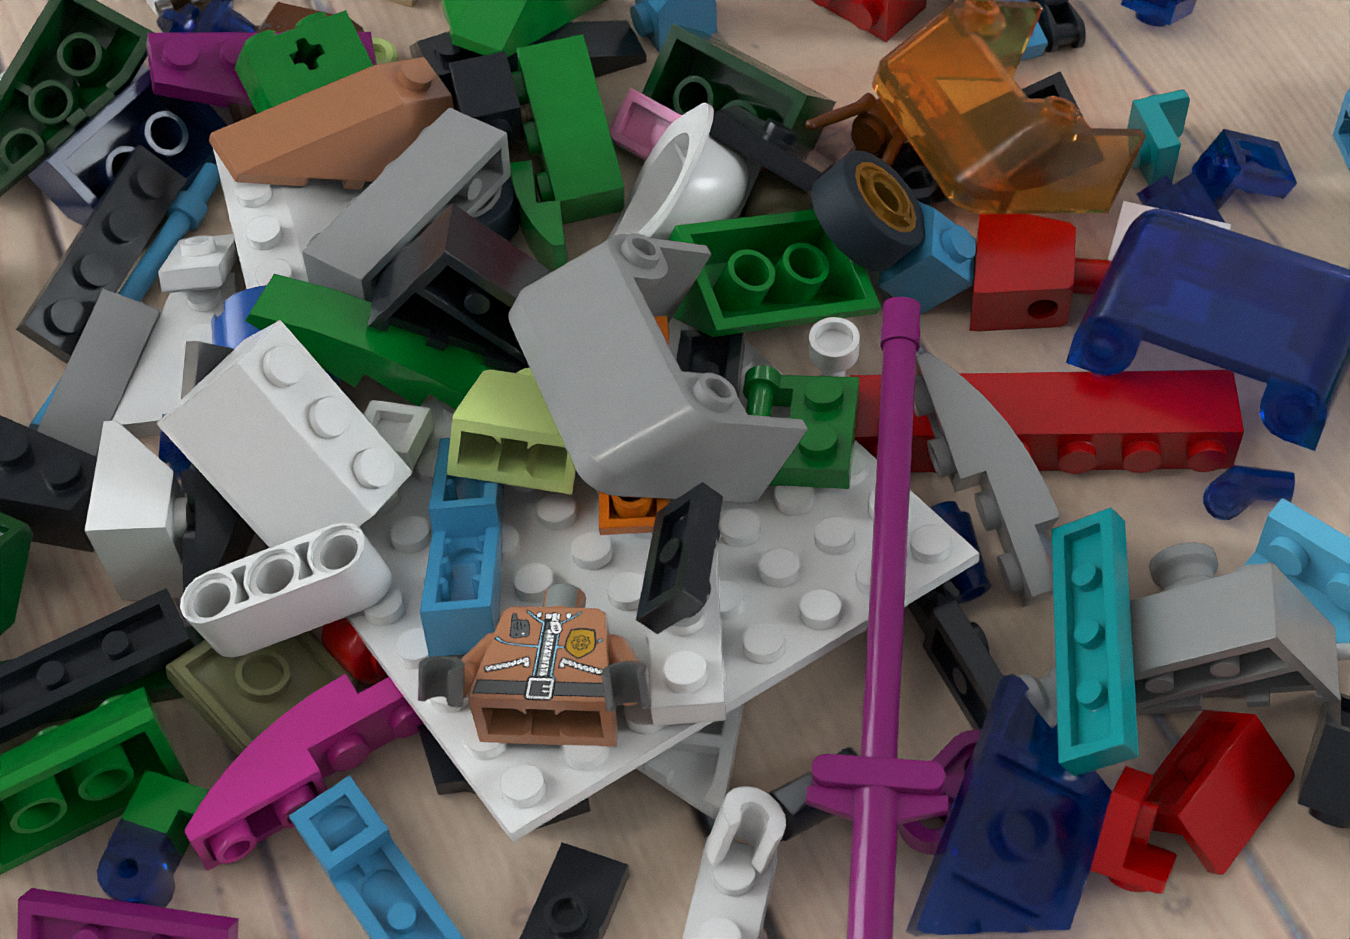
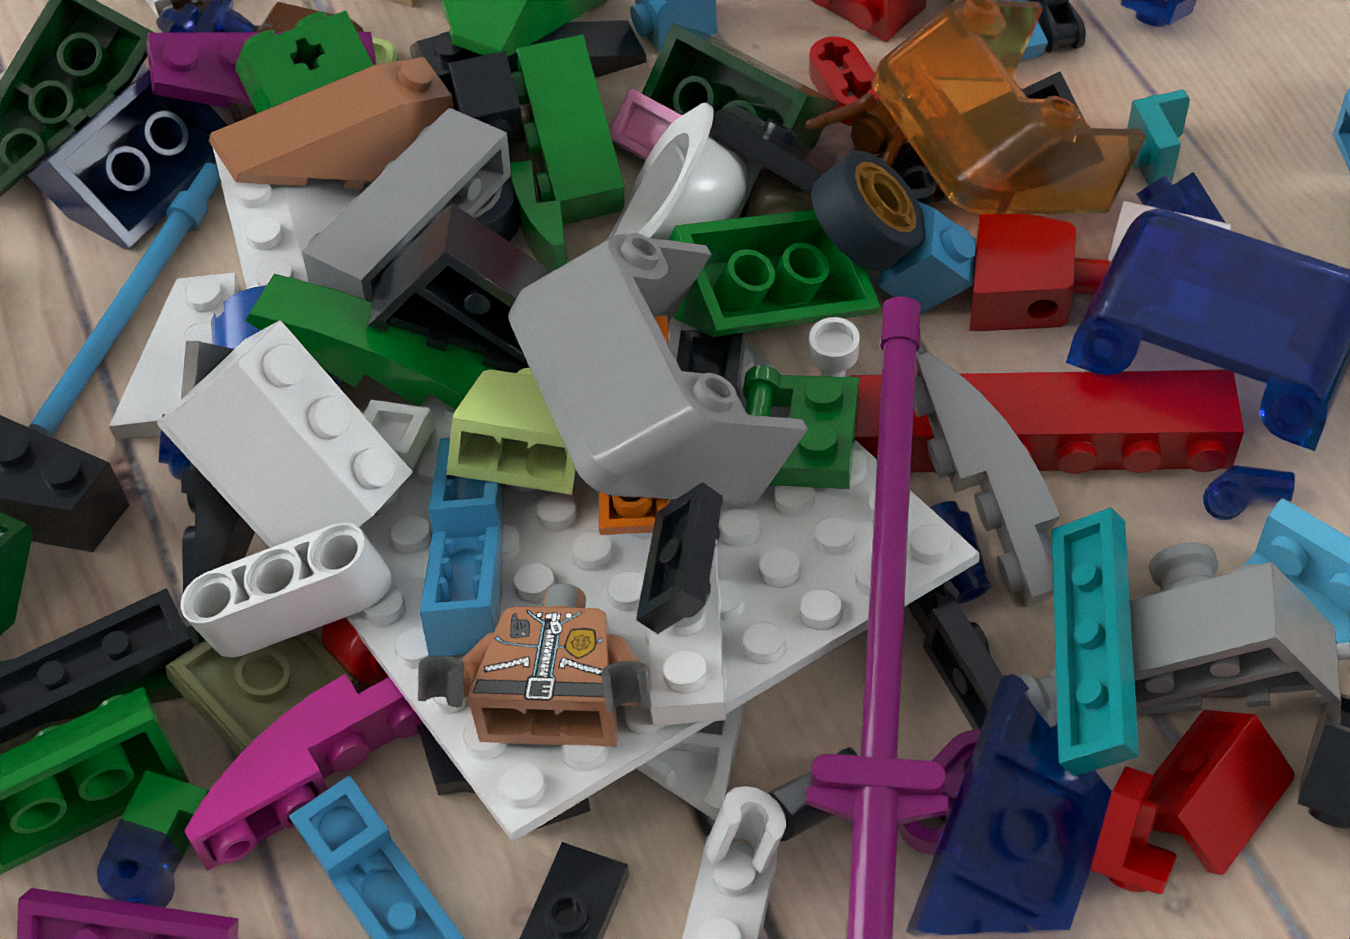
(99, 371): light grey tile -> none
(102, 251): black plate -> none
(137, 517): white slope -> none
(198, 263): white plate -> none
(835, 84): none -> red beam
(1243, 163): clear blue bracket -> none

